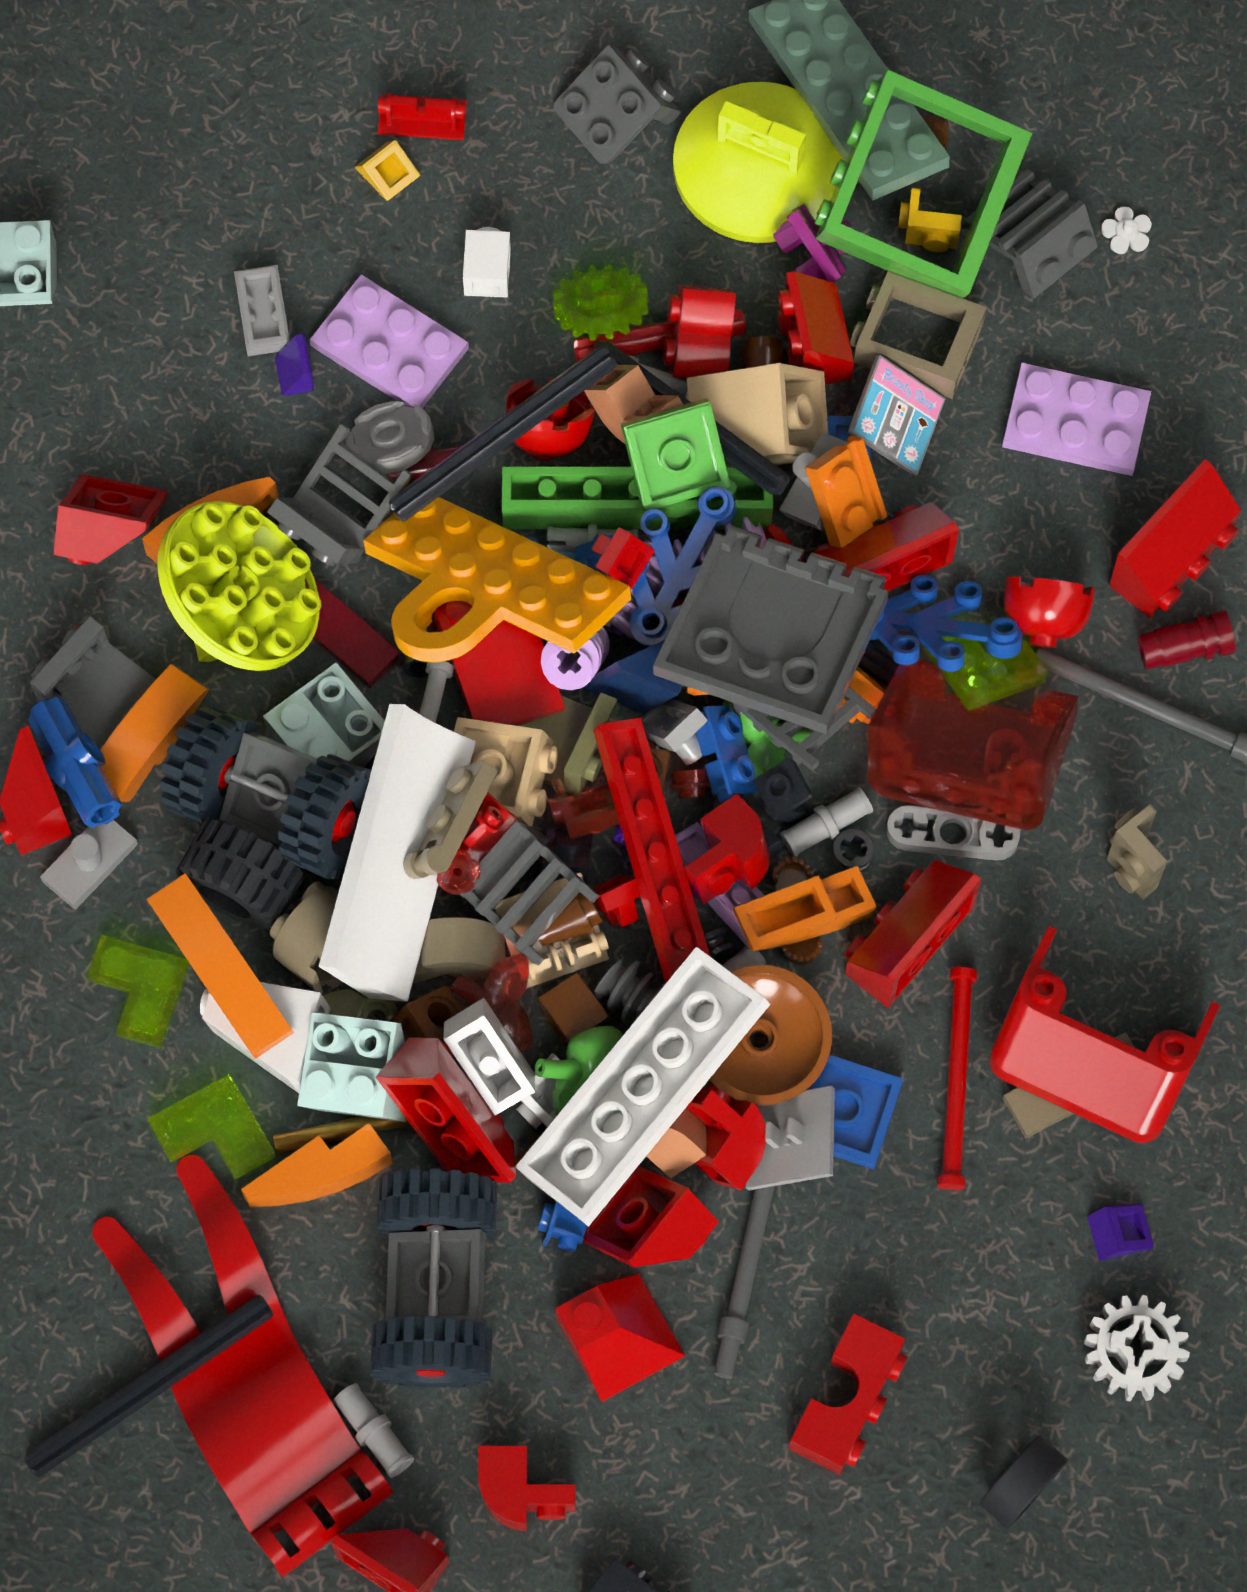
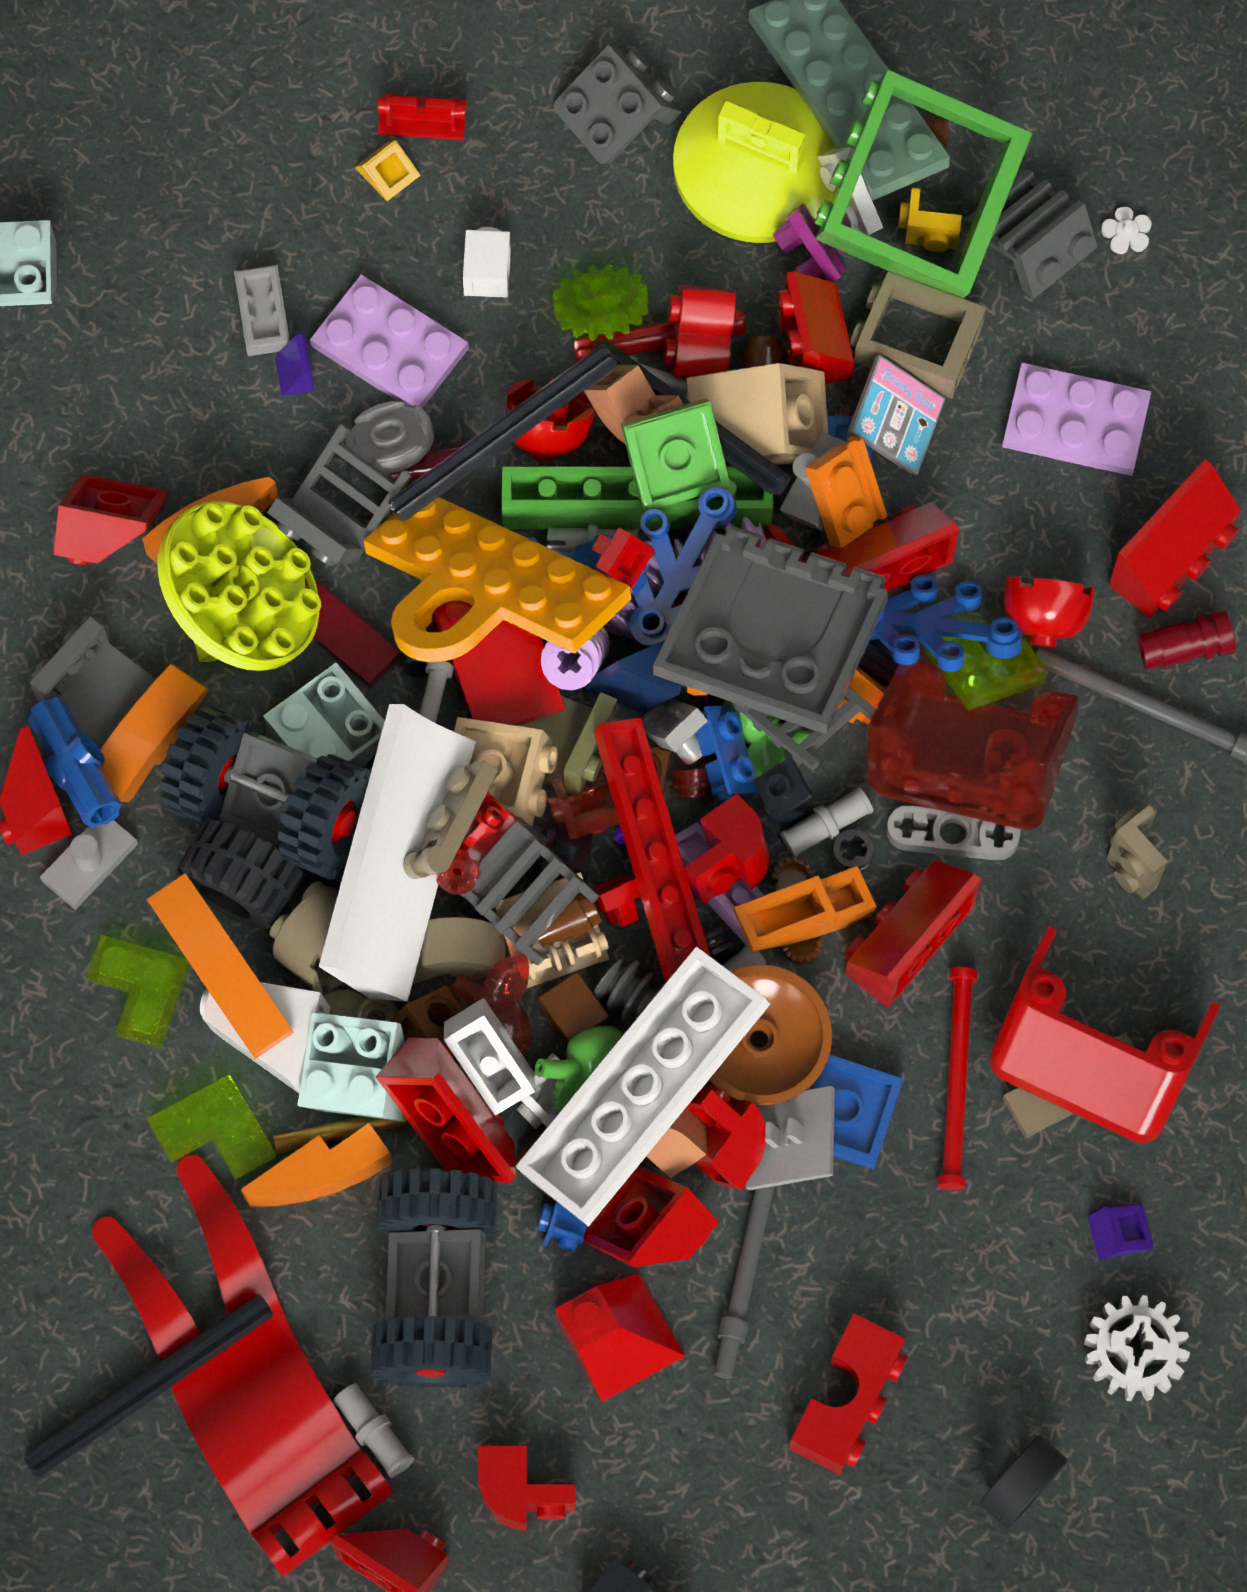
(860, 210): none -> white plate

